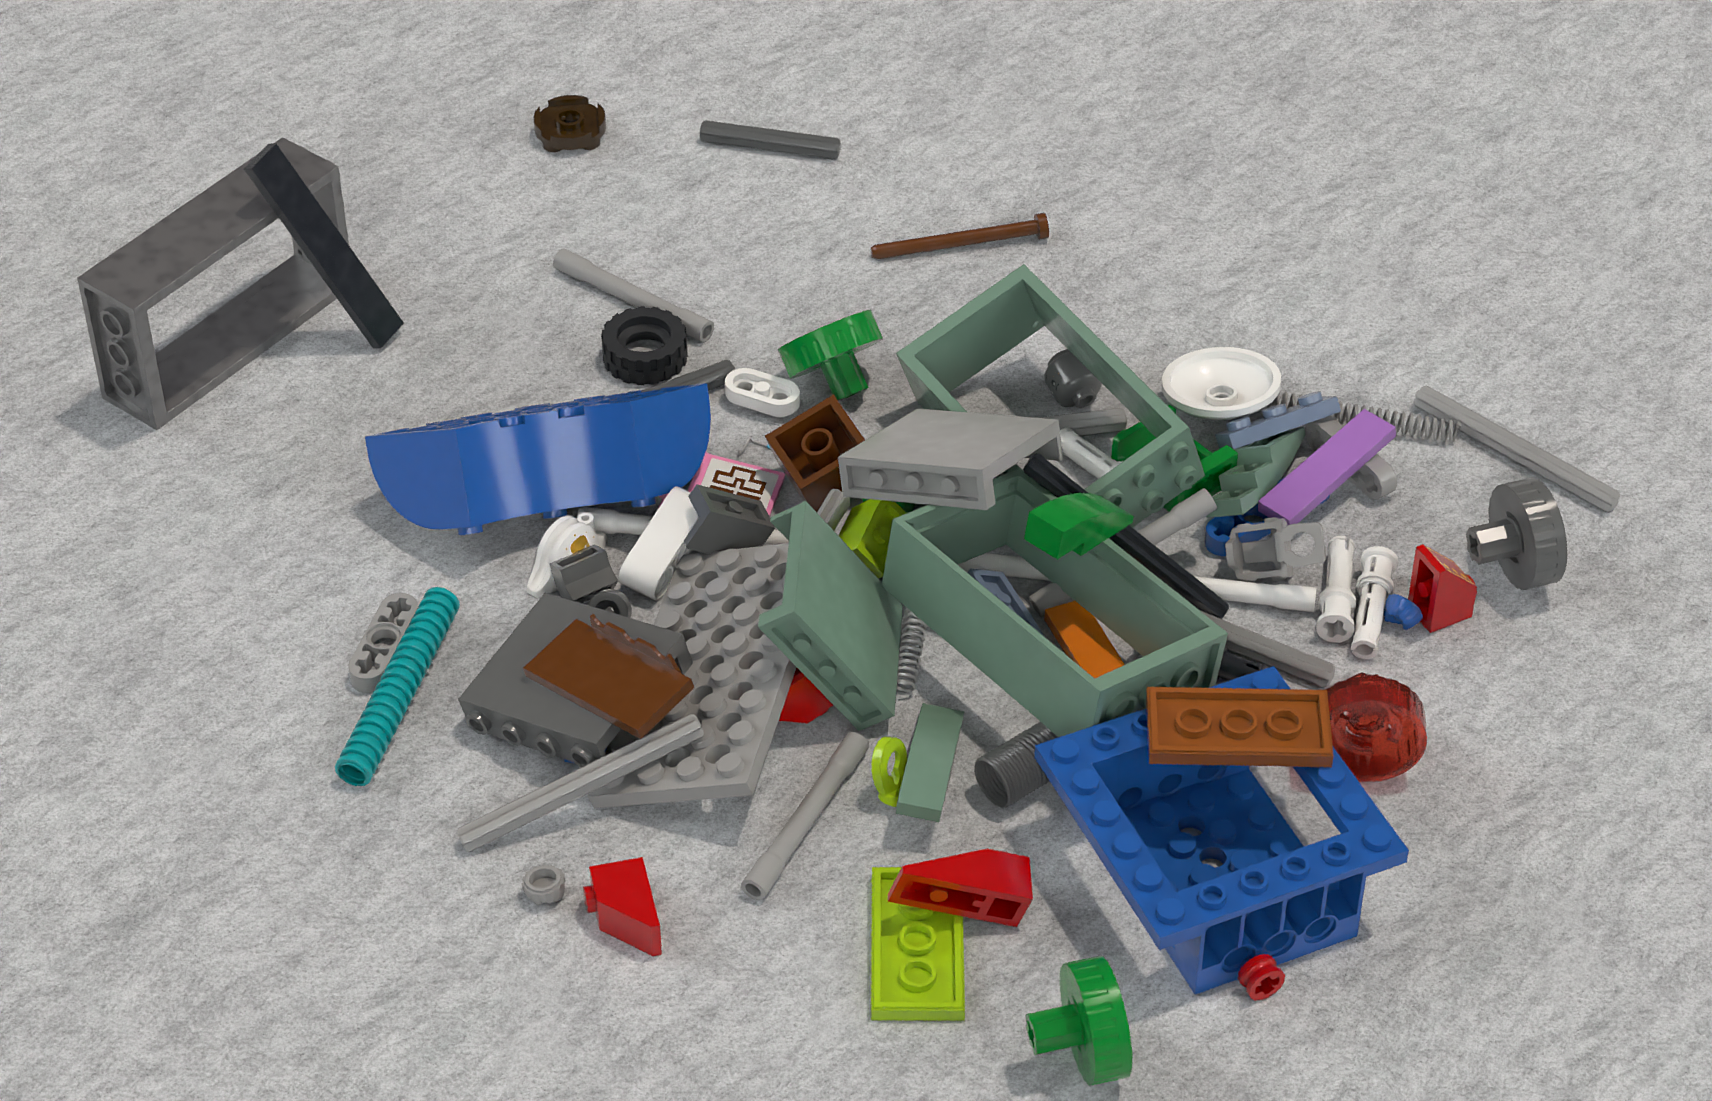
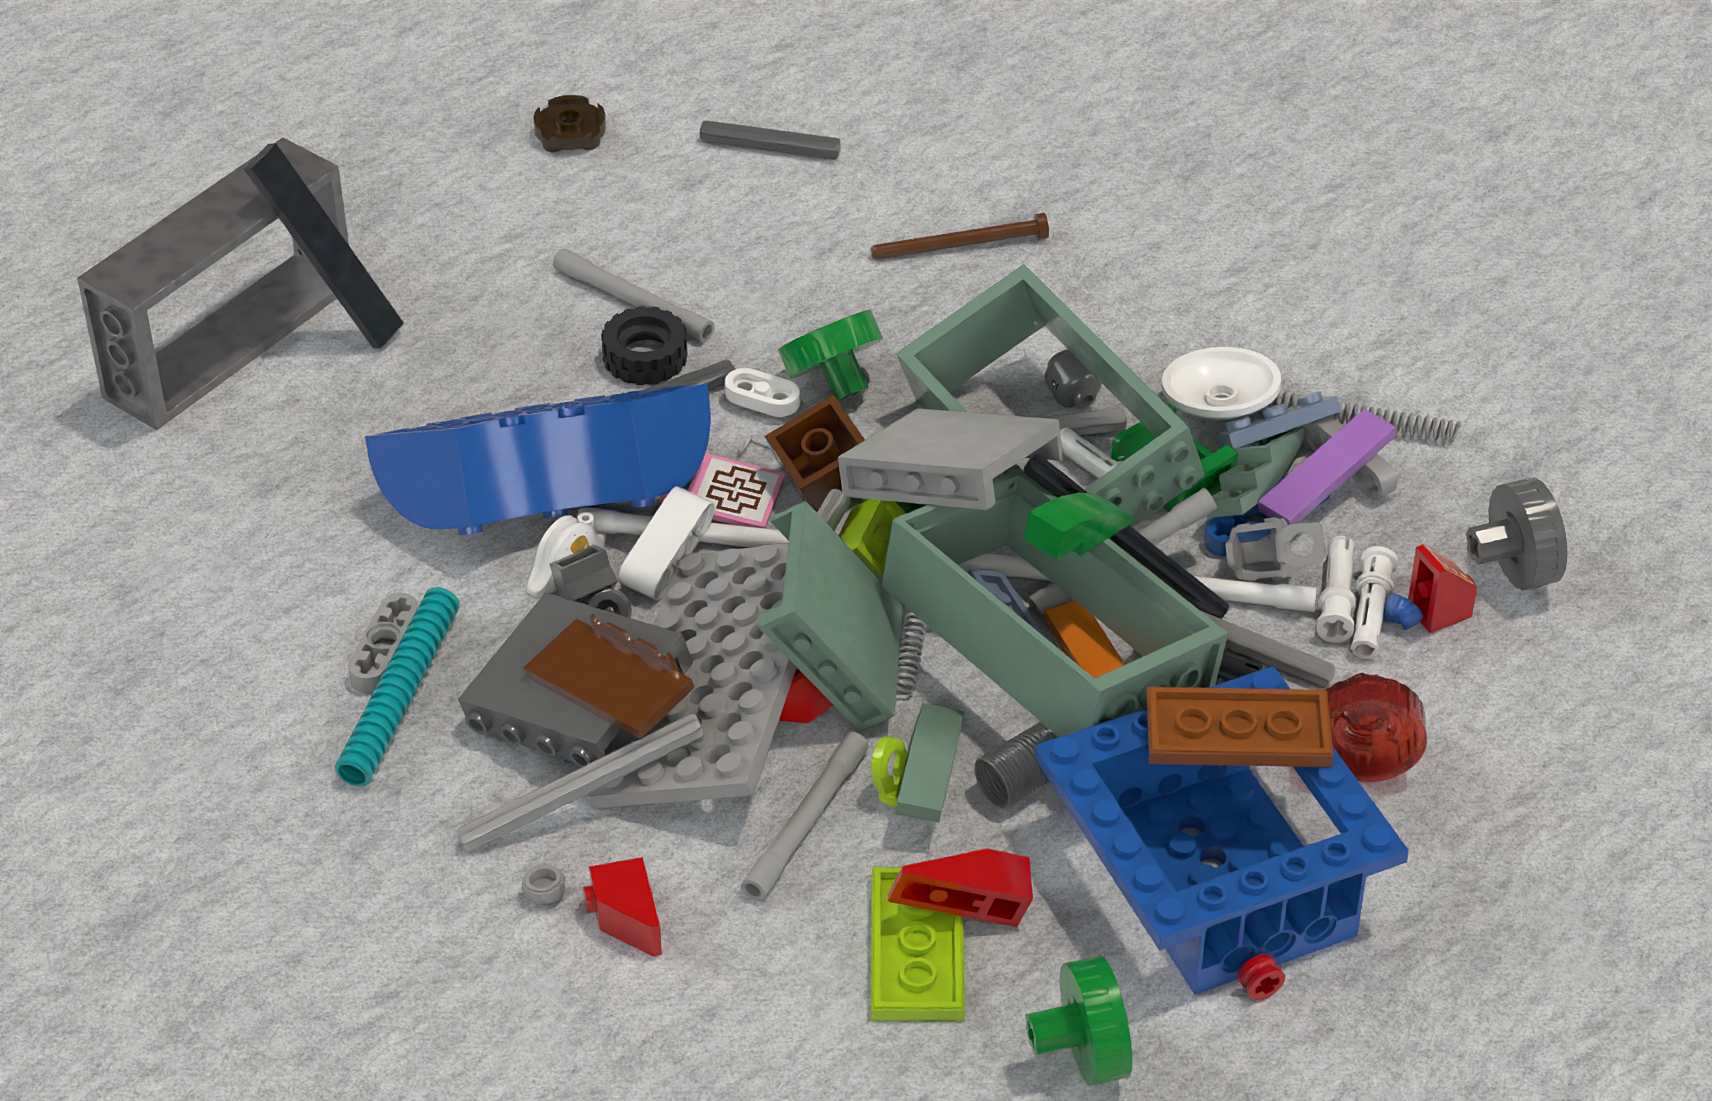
(726, 521): dark grey panel -> none
(1518, 449): light grey axle -> none

